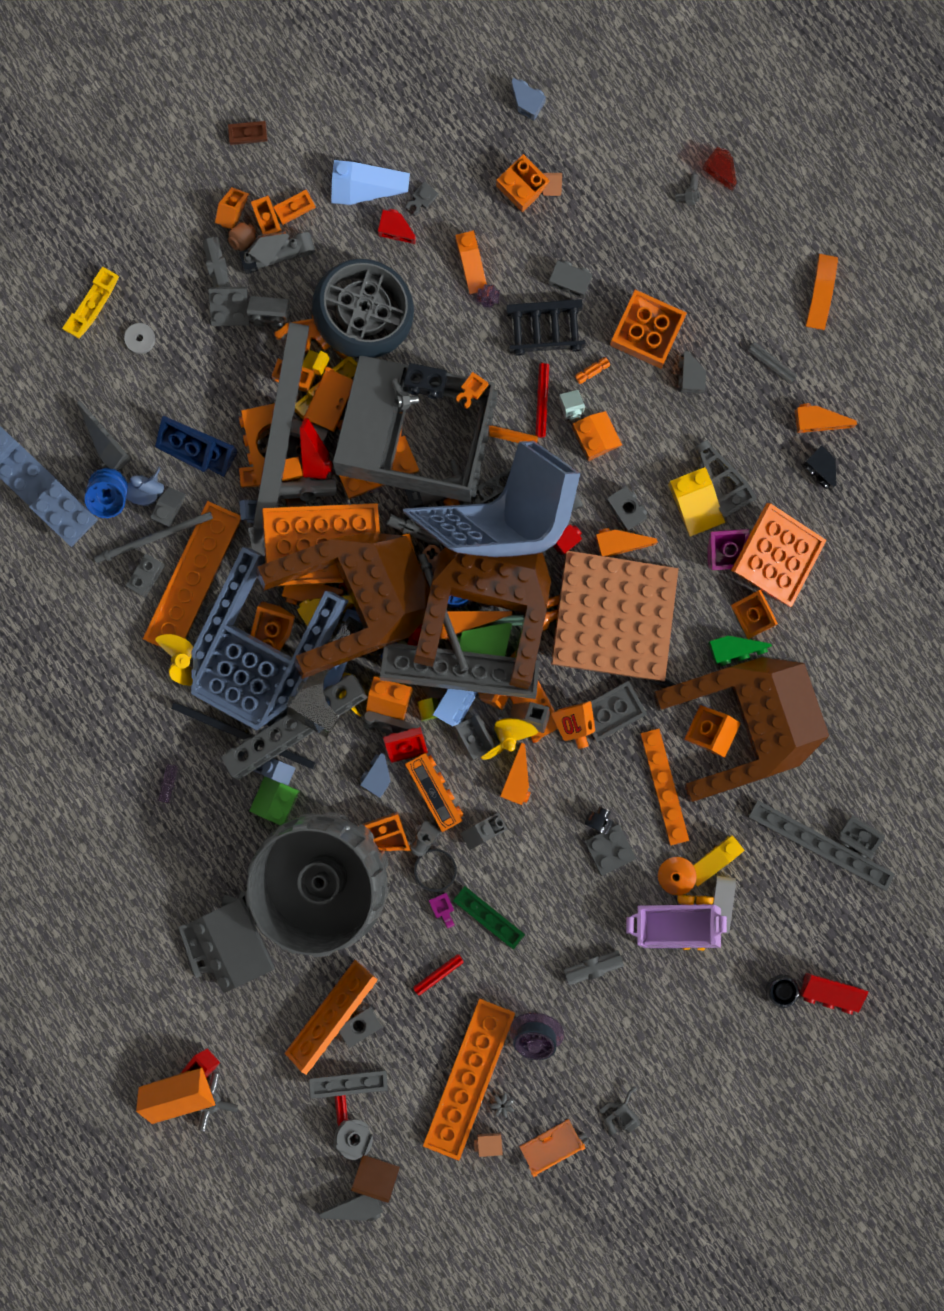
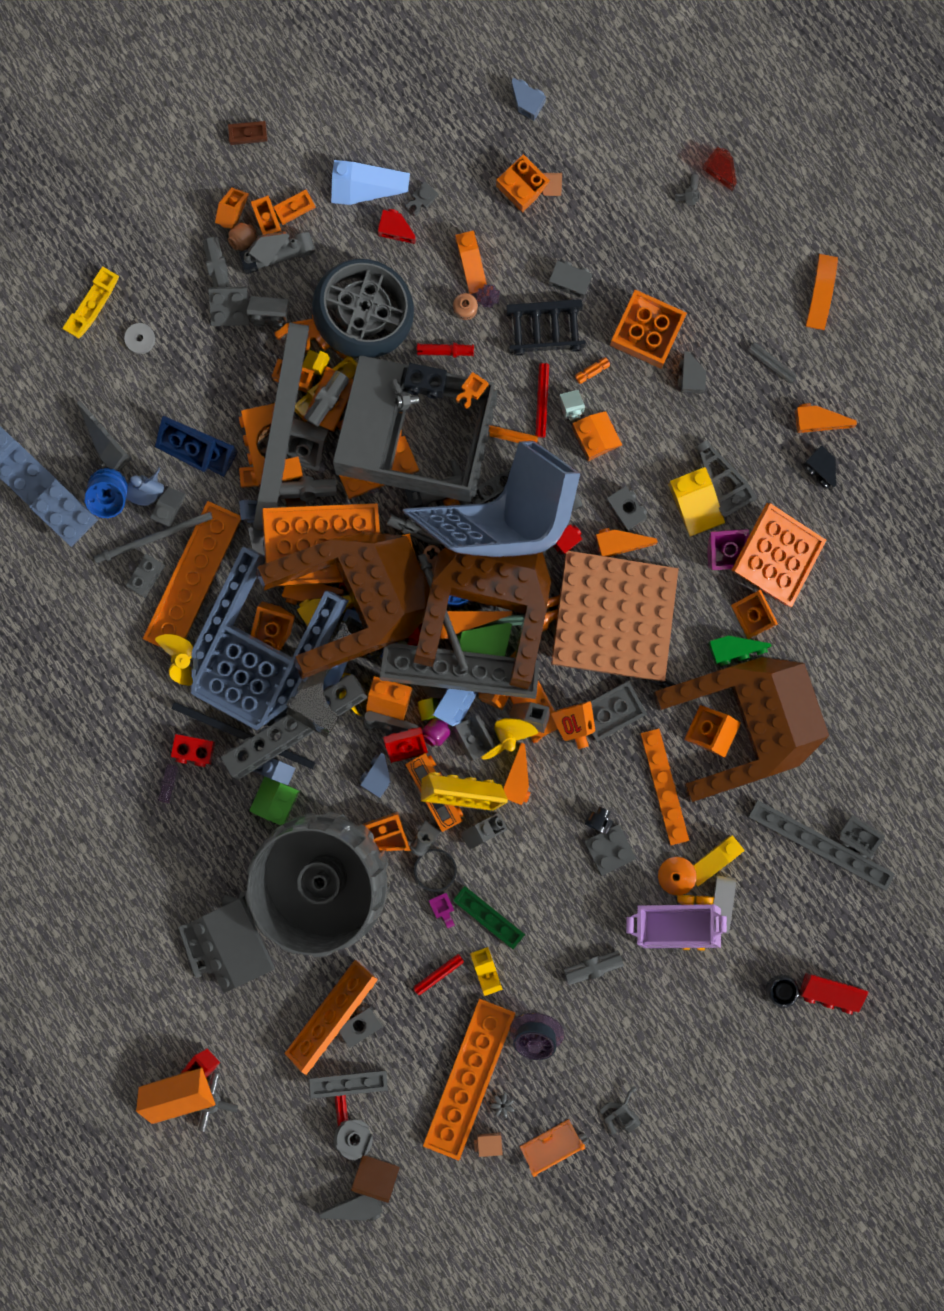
(194, 745): none -> red brick
(314, 453): red slope -> none
(327, 398): none -> dark grey piece
(436, 732): none -> magenta head
(445, 349): none -> red pin
(462, 792): none -> yellow slope
(467, 312): none -> nougat head
(486, 971): none -> yellow slope

